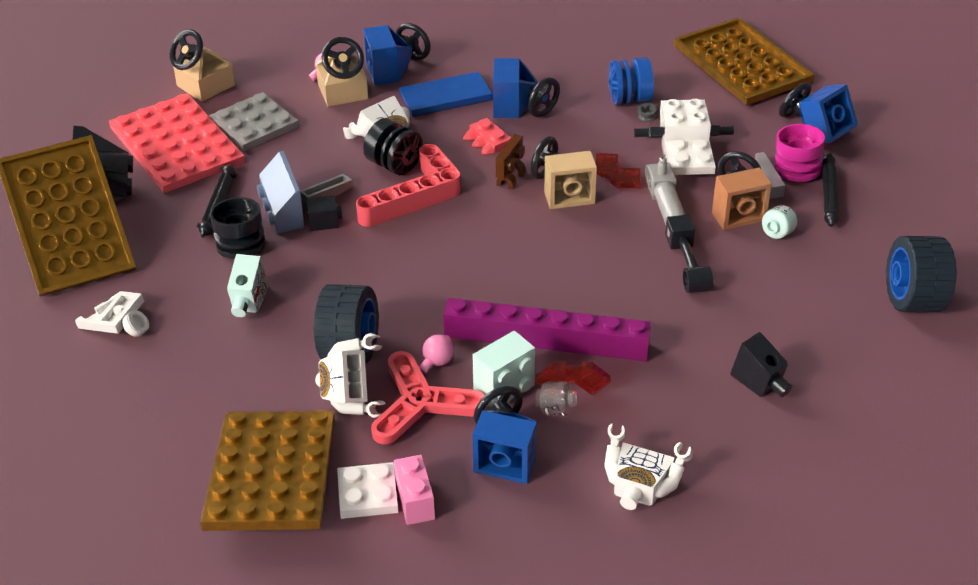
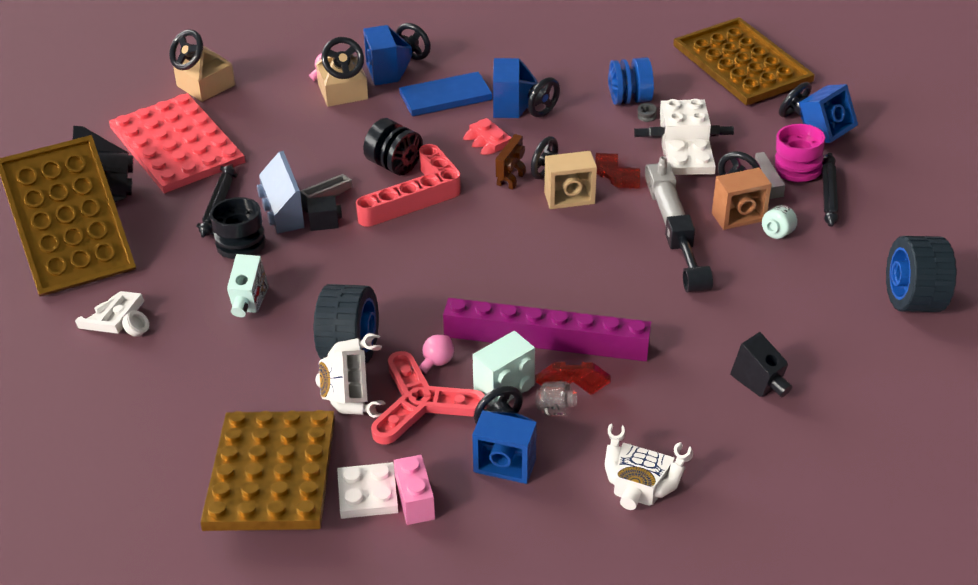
(254, 121): light grey plate -> none
(387, 108): white torso -> none

